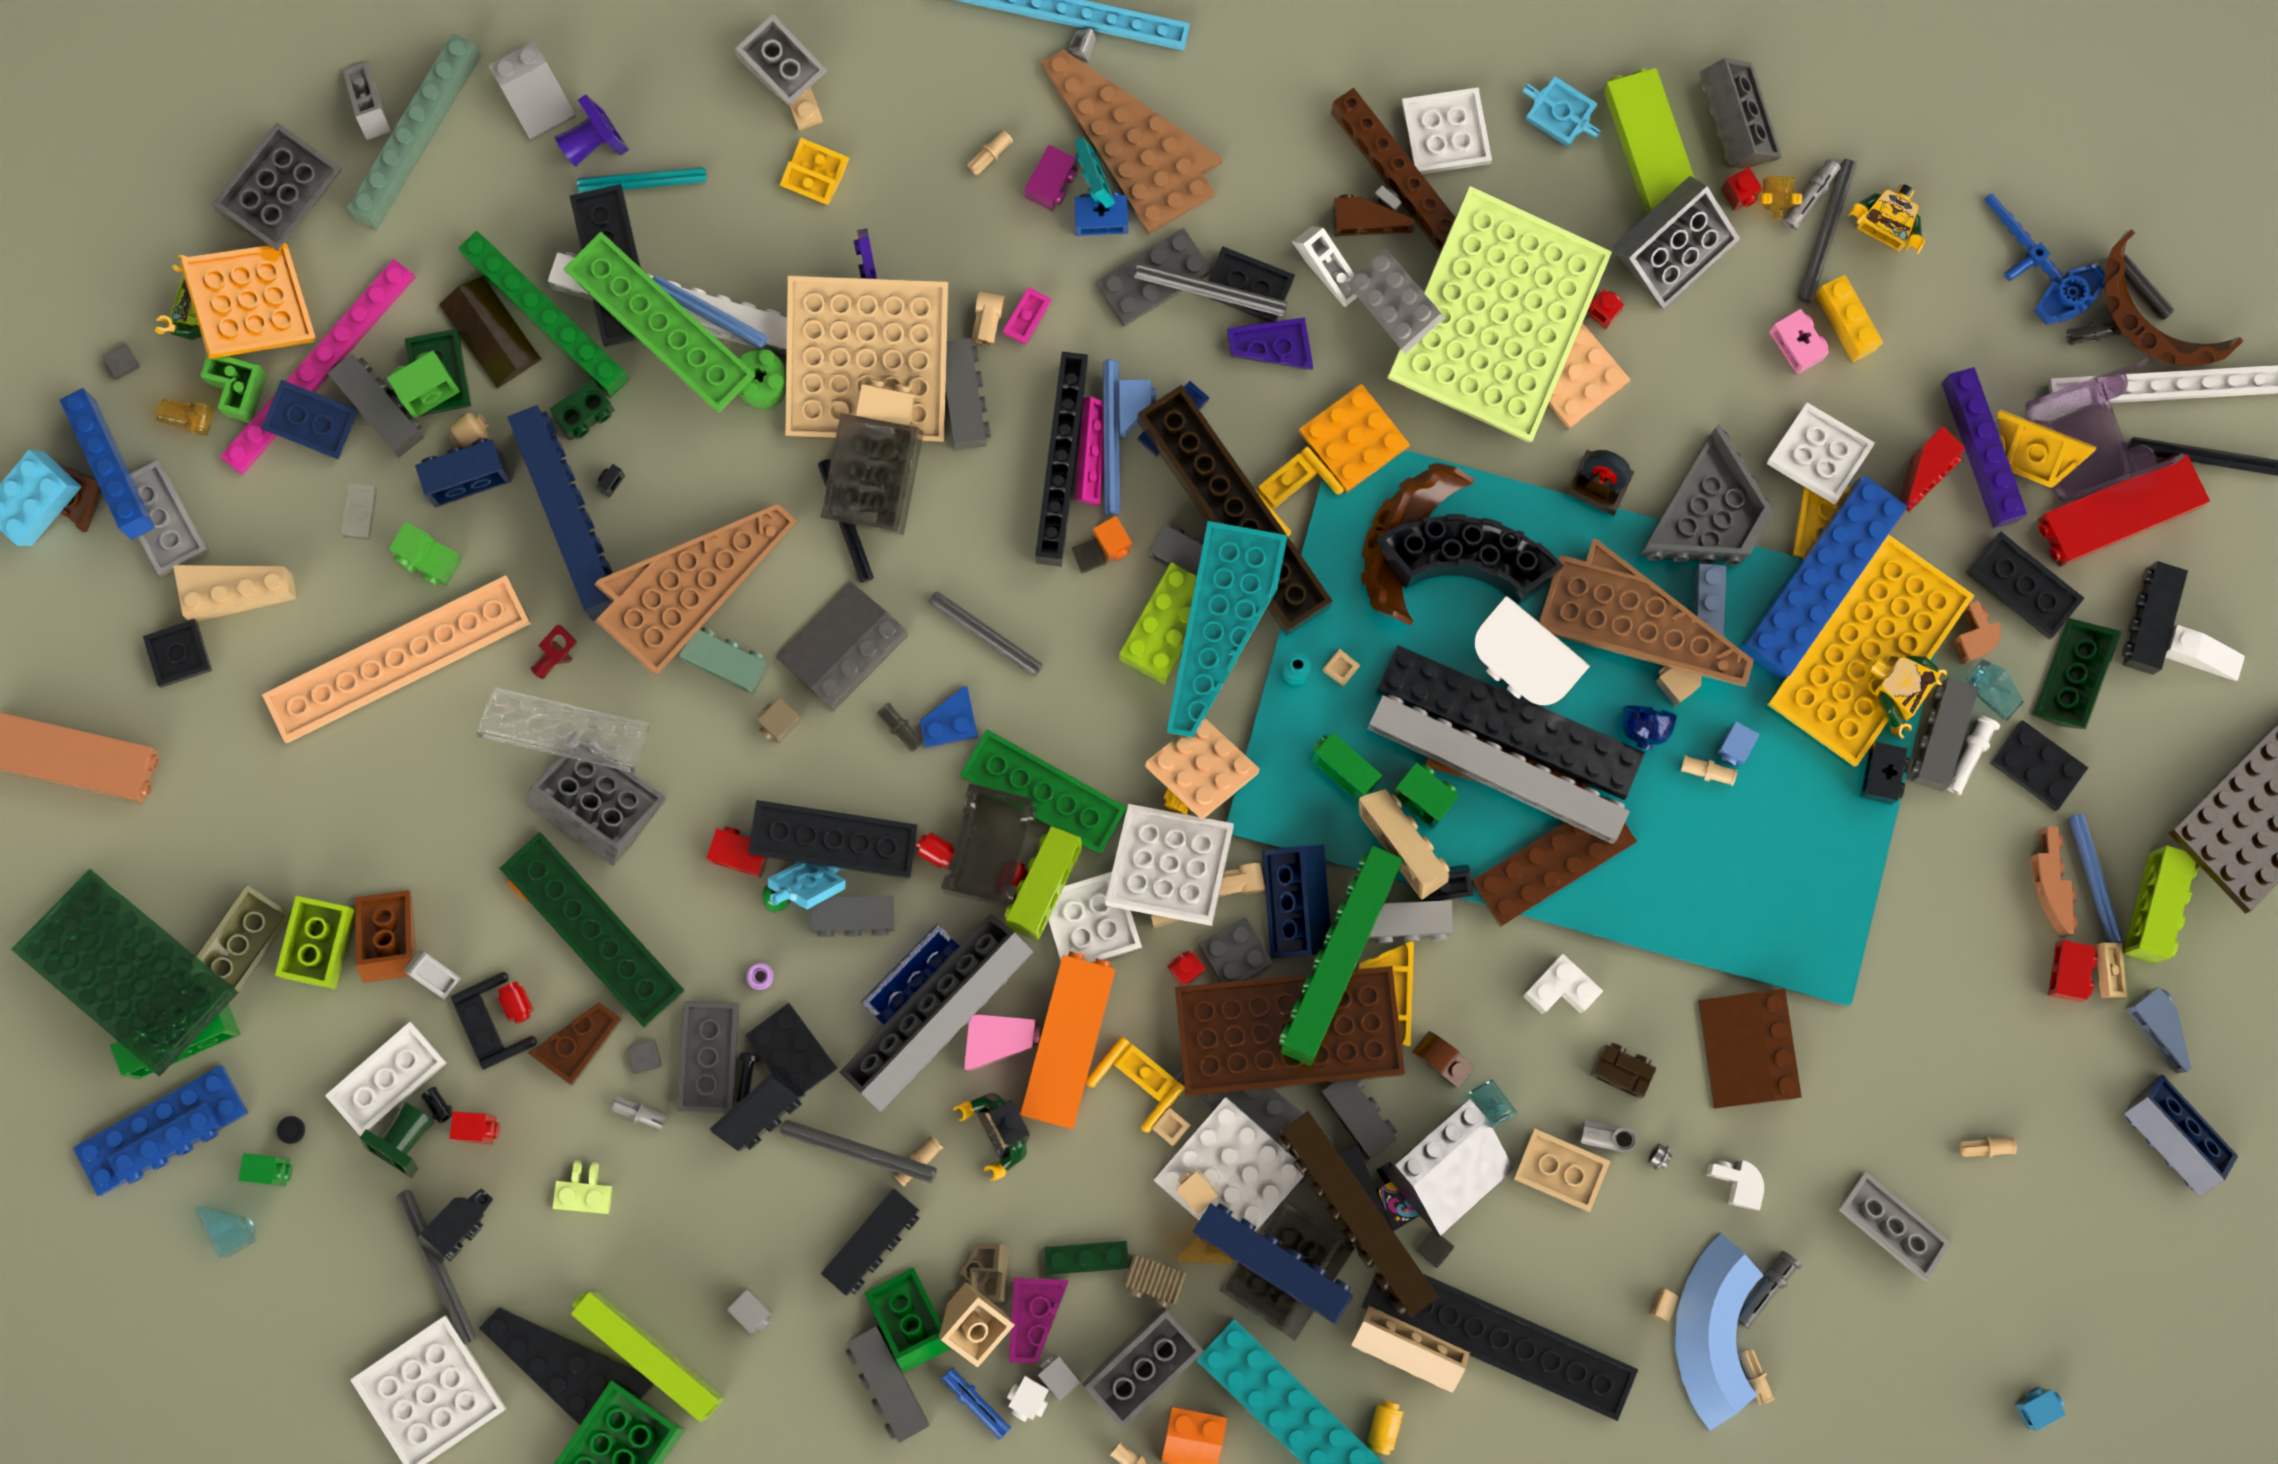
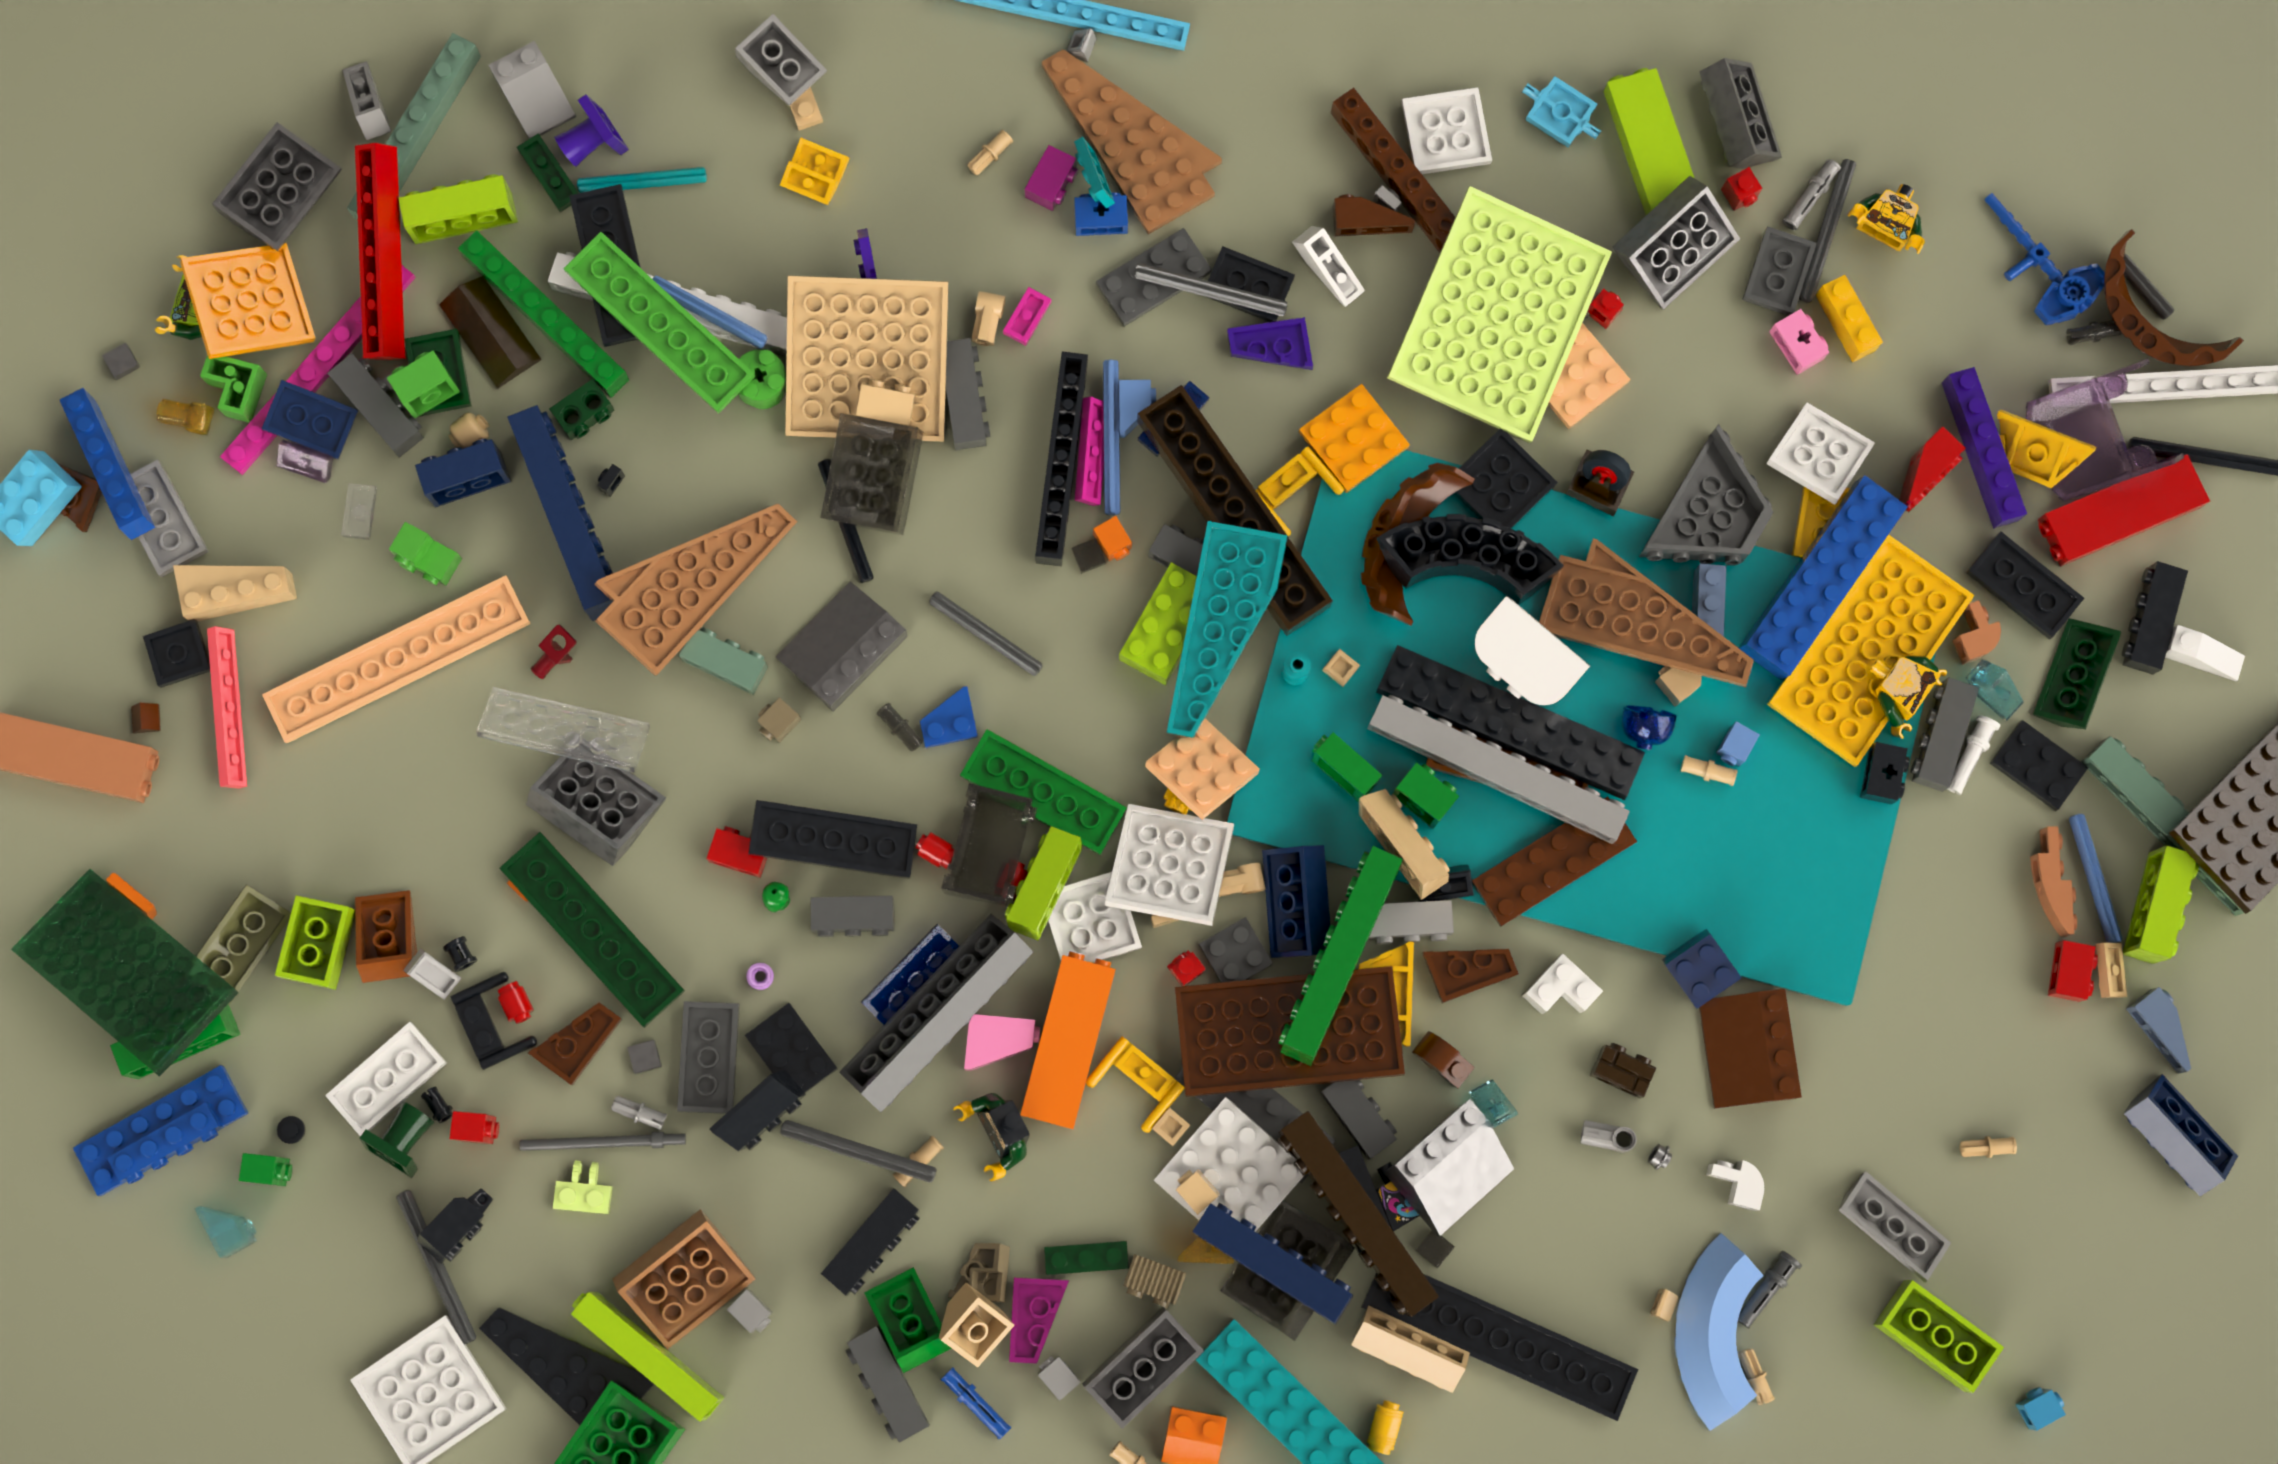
(132, 895): none -> orange tile
(145, 718): none -> reddish brown slope
(227, 707): none -> coral plate
(304, 461): none -> plate
(380, 251): none -> red brick
(453, 947): none -> black bush
(458, 209): none -> lime brick
(548, 171): none -> dark green plate
(656, 1140): none -> dark grey bar
(683, 1279): none -> medium nougat slope
(746, 1075): black piece -> none
(805, 884): medium azure plate -> none
(1028, 1399): white brick -> none
(1395, 300): light grey plate -> none
(1467, 971): none -> reddish brown wing
(1505, 481): none -> black plate
(1561, 1170): tan plate -> none
(1701, 968): none -> dark blue brick
(1779, 195): clear yellow piece -> none
(1779, 271): none -> dark grey plate
(1938, 1336): none -> lime brick
(2145, 799): none -> sand green brick

